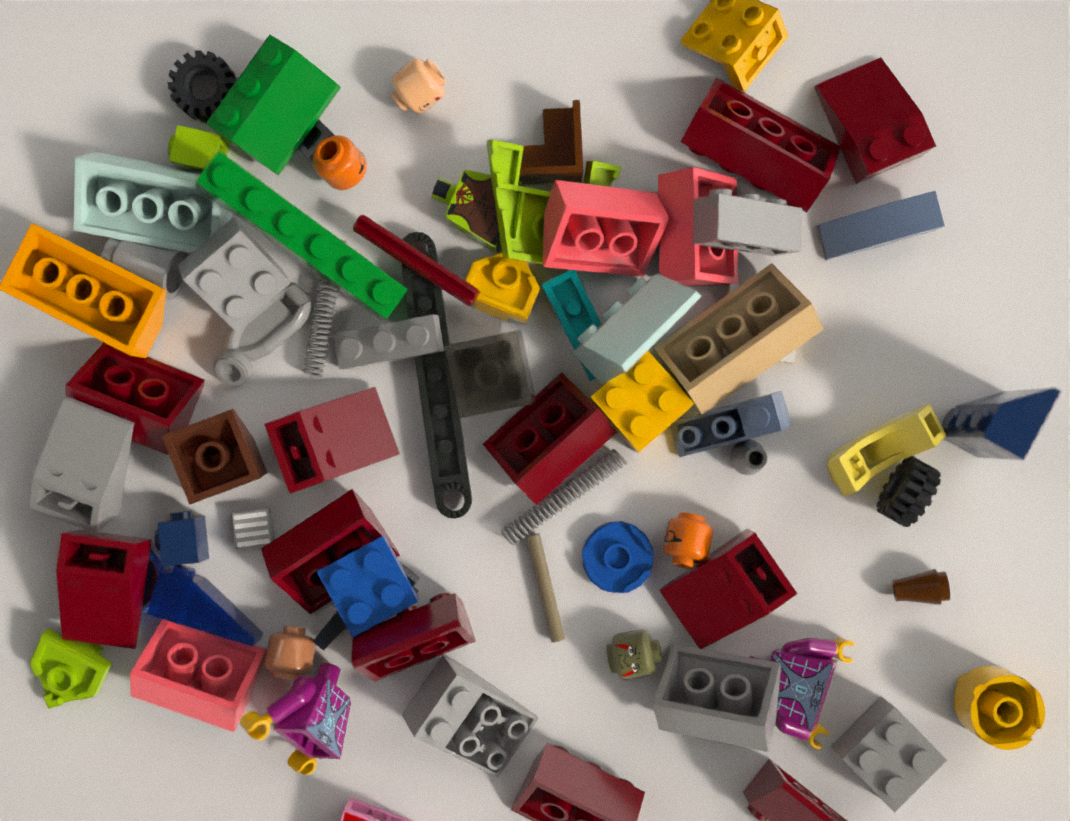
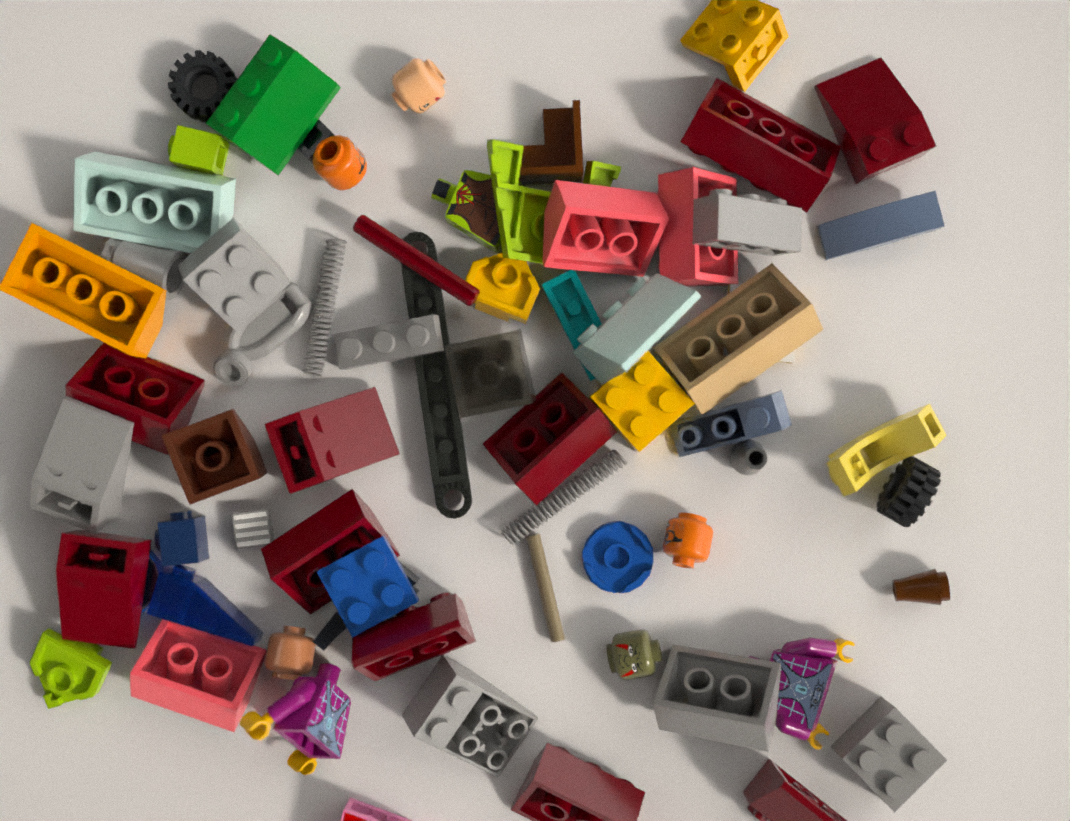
(300, 236): green brick -> none
(728, 590): dark red slope -> none
(998, 707): yellow brick -> none
(1000, 423): dark blue slope -> none

